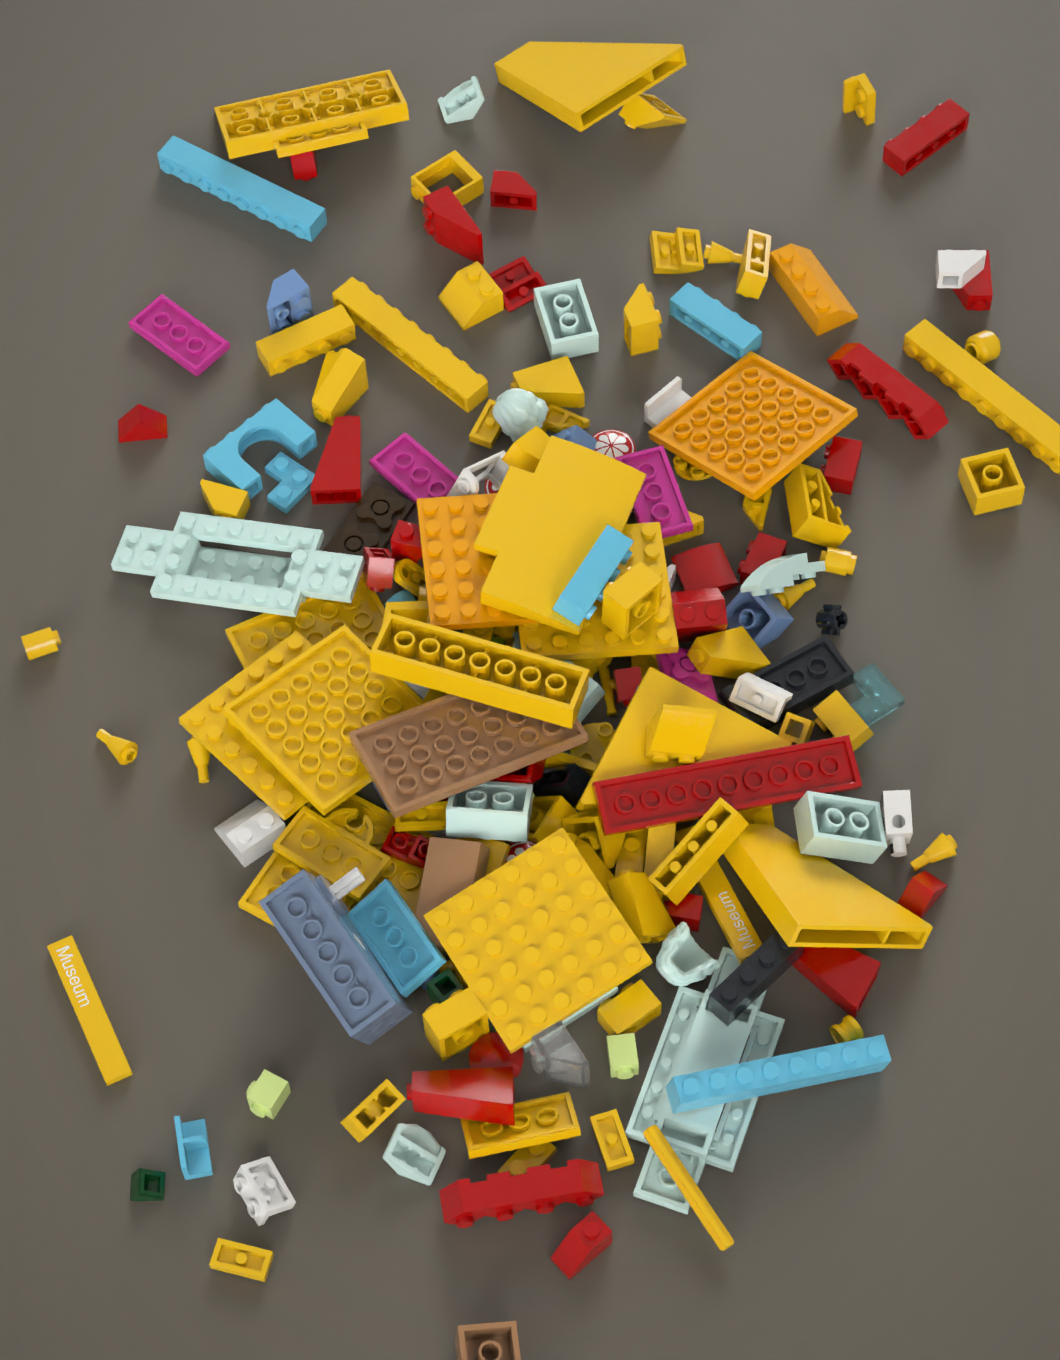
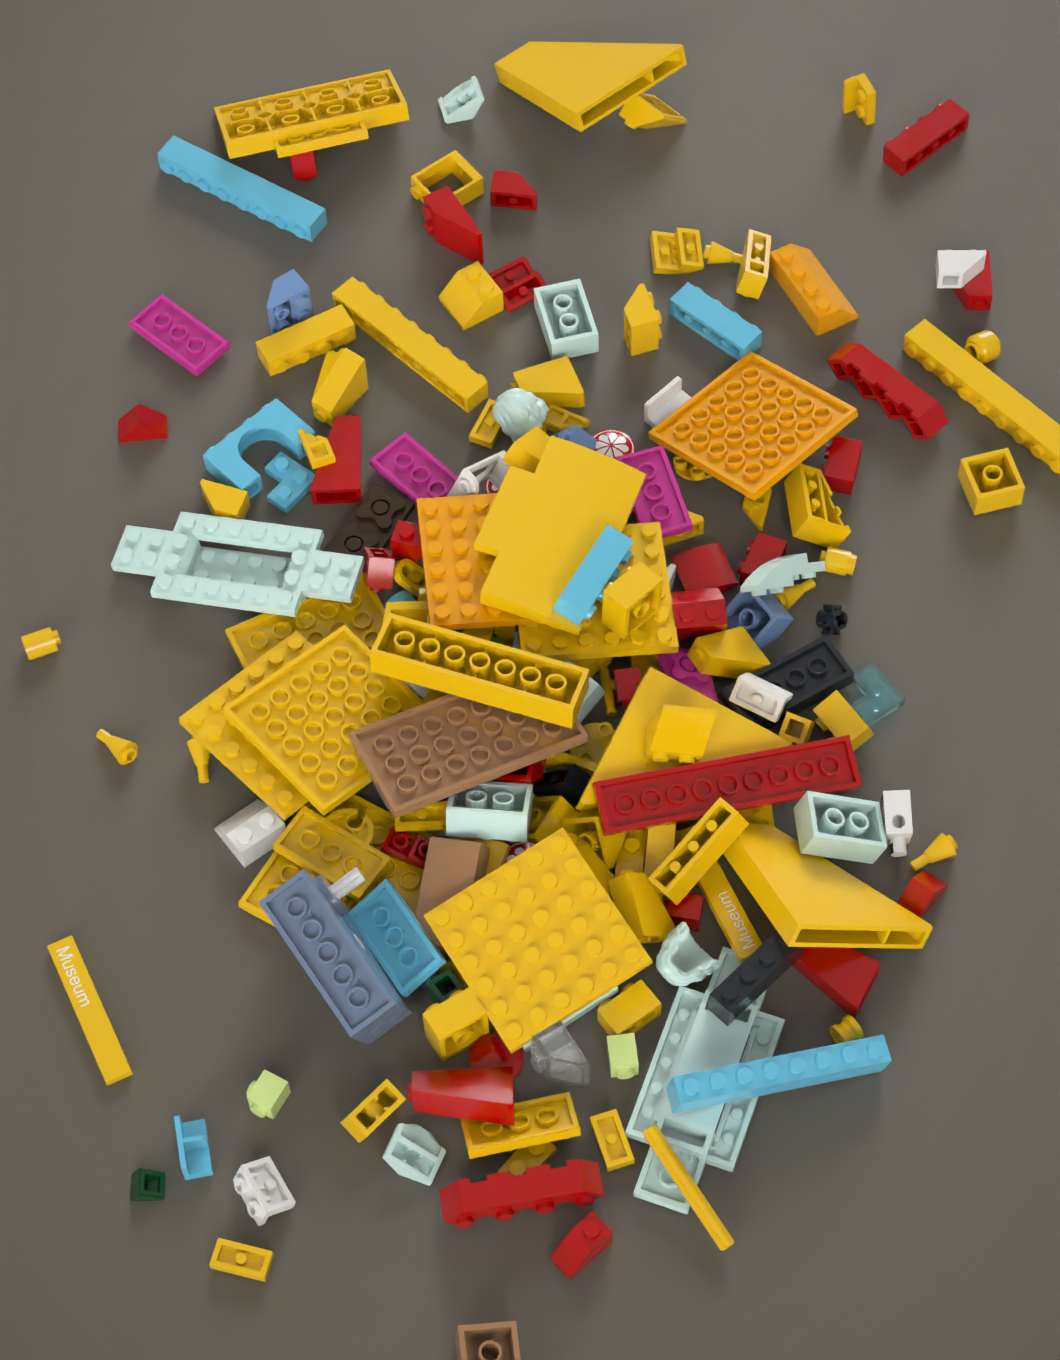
(317, 449): none -> yellow tile

